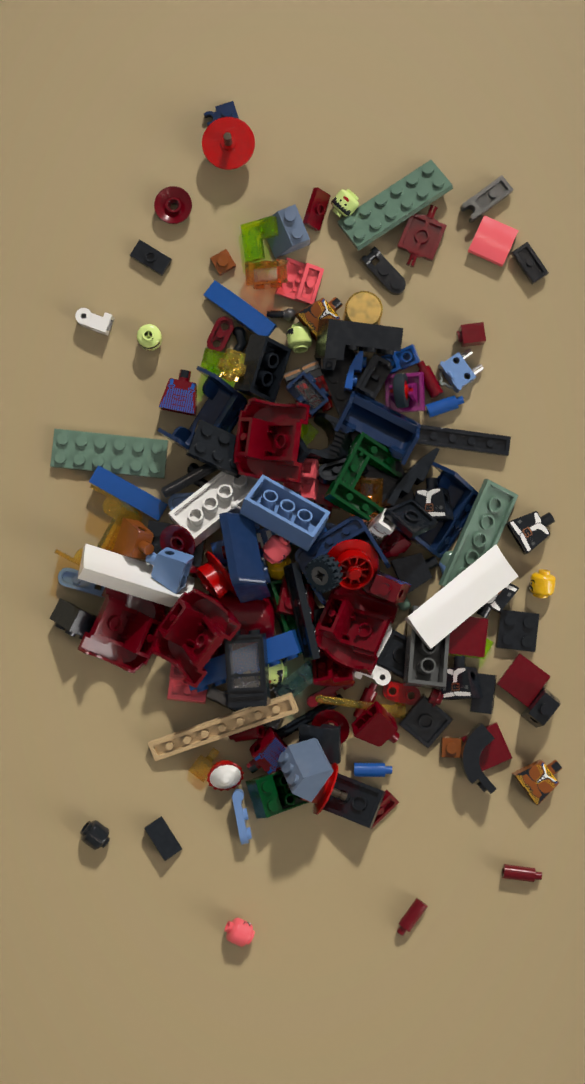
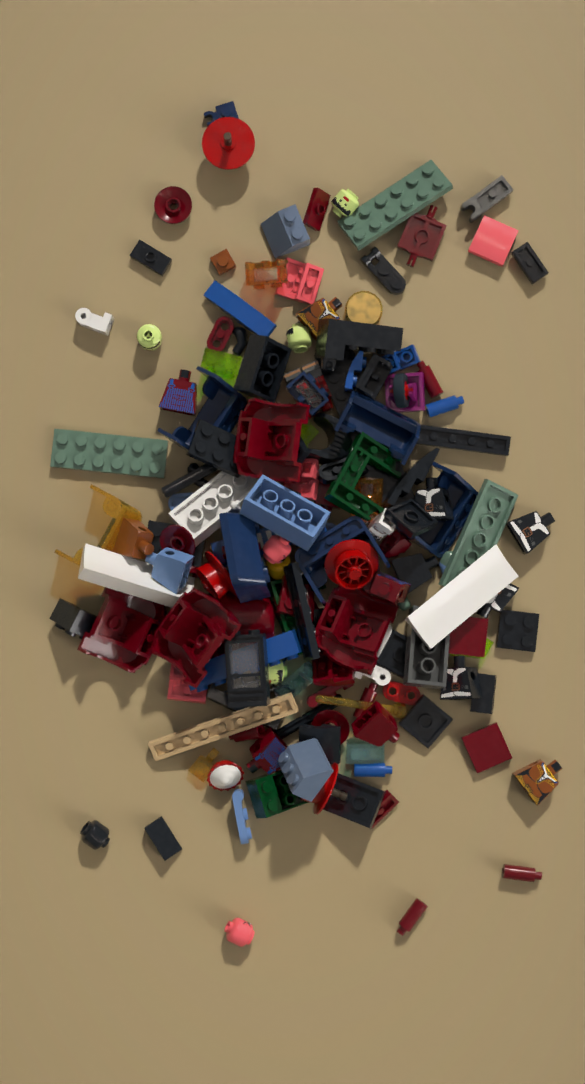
(69, 578): medium blue plate -> none
(128, 493): blue slope -> none
(231, 365): clear yellow brick -> none
(254, 234): clear neon green plate -> none
(288, 314): piece -> none
(323, 565): black wheel -> none
(364, 753): none -> clear light blue slope
(435, 697): dark red plate -> none
(451, 747): dark orange plate -> none
(455, 373): medium blue piece -> none
(471, 334): dark red brick -> none
(471, 749): black arch -> none
(523, 680): dark red tile -> none
(541, 708): black torso -> none
(542, 584): yellow head -> none

